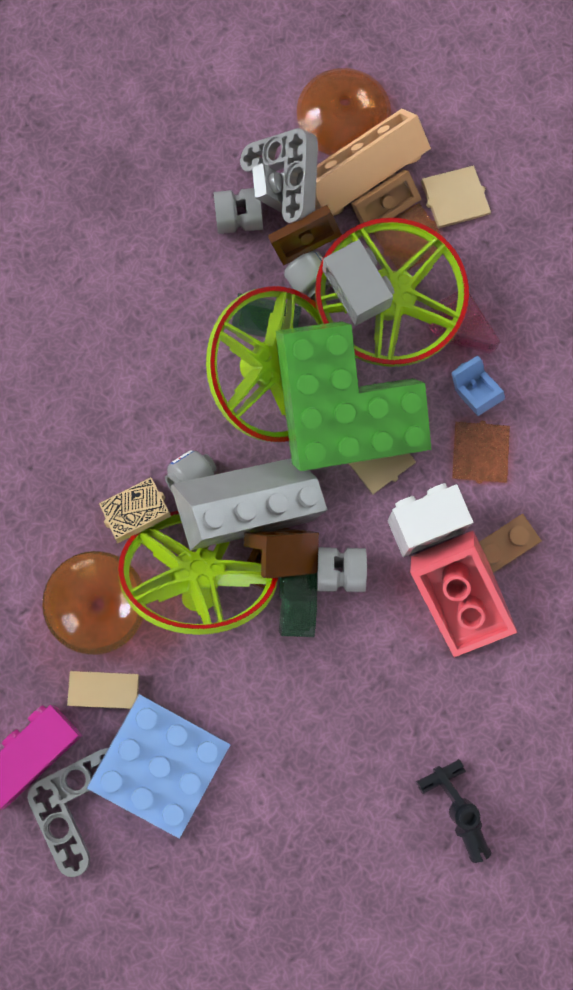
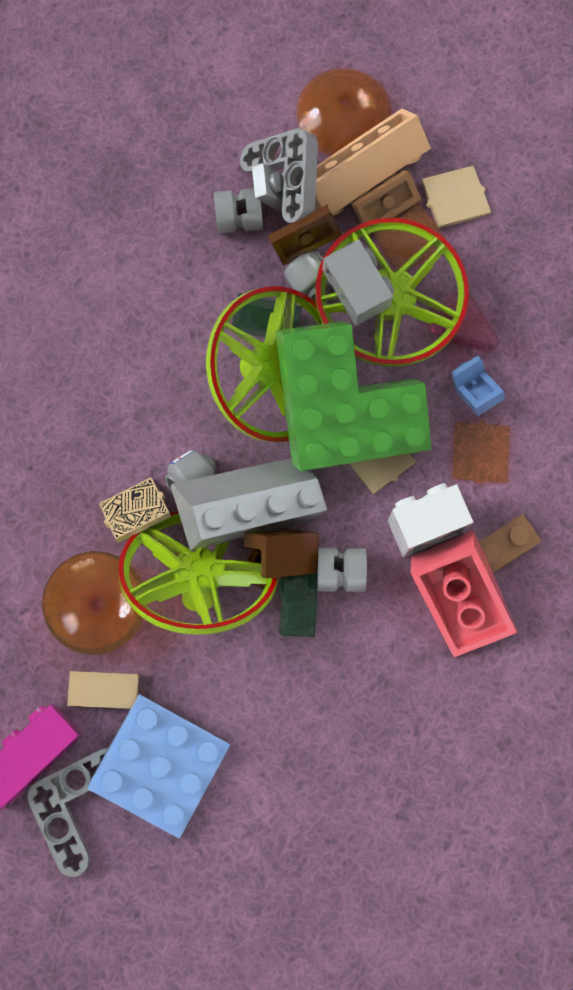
(461, 811): black pin -> none

